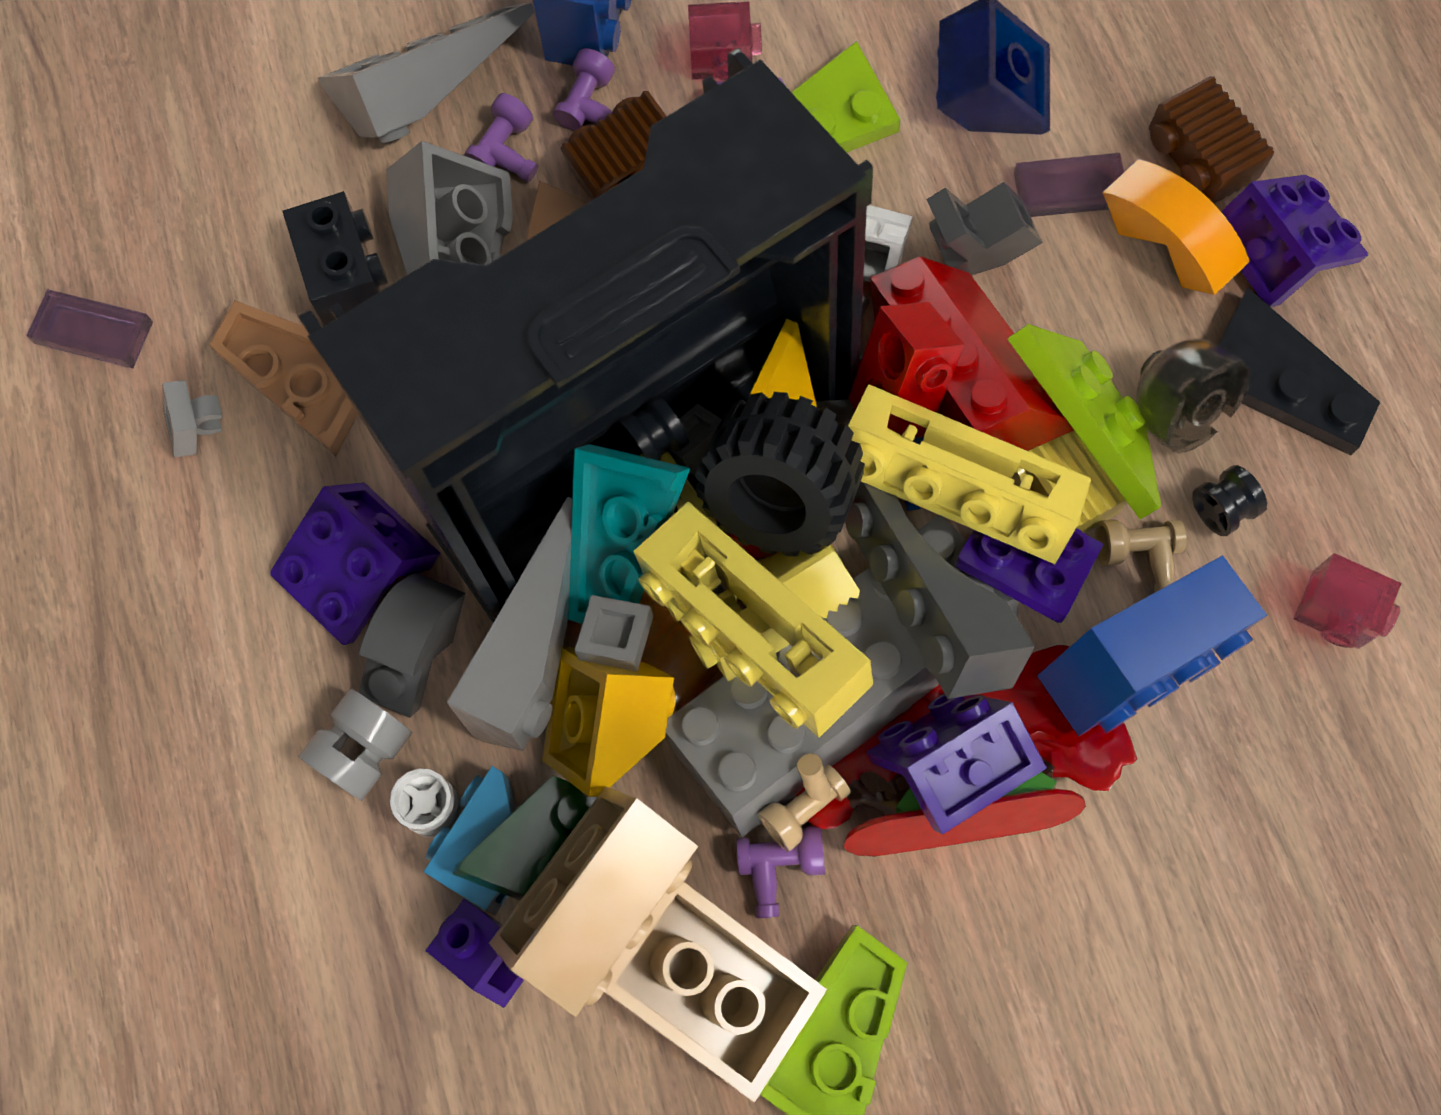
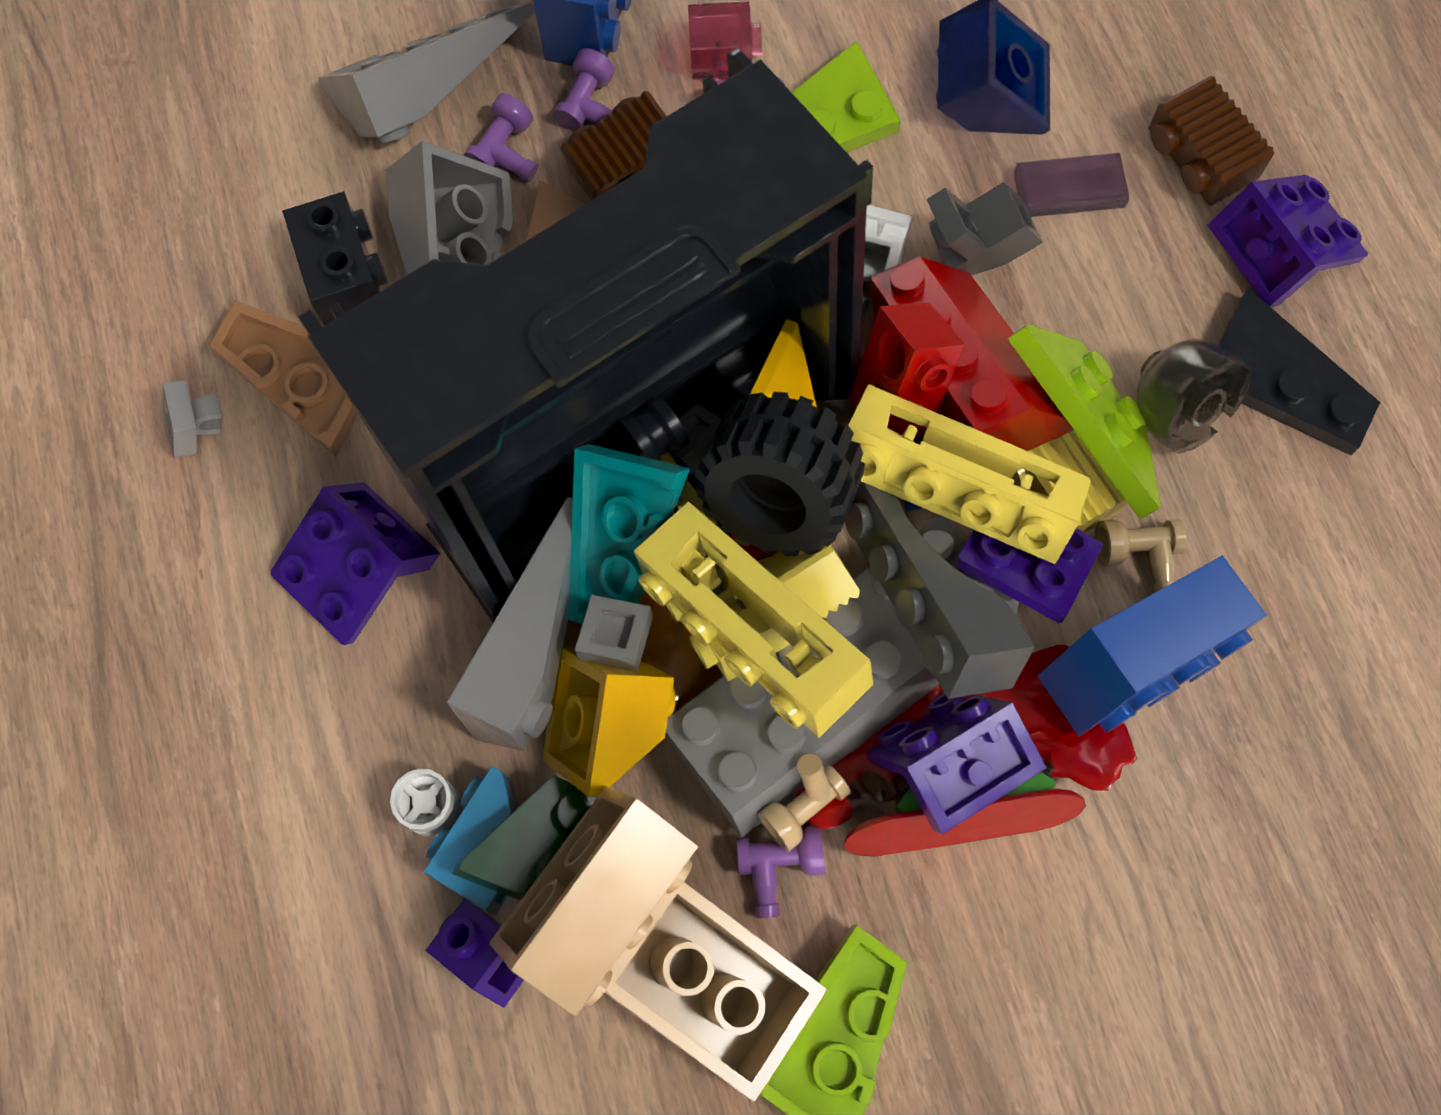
(90, 328): clear purple tile -> none
(368, 726): light grey wheel -> none
(404, 638): dark grey brick -> none
(1170, 211): light orange brick -> none
(1229, 500): black wheel -> none
(1349, 603): clear pink brick -> none

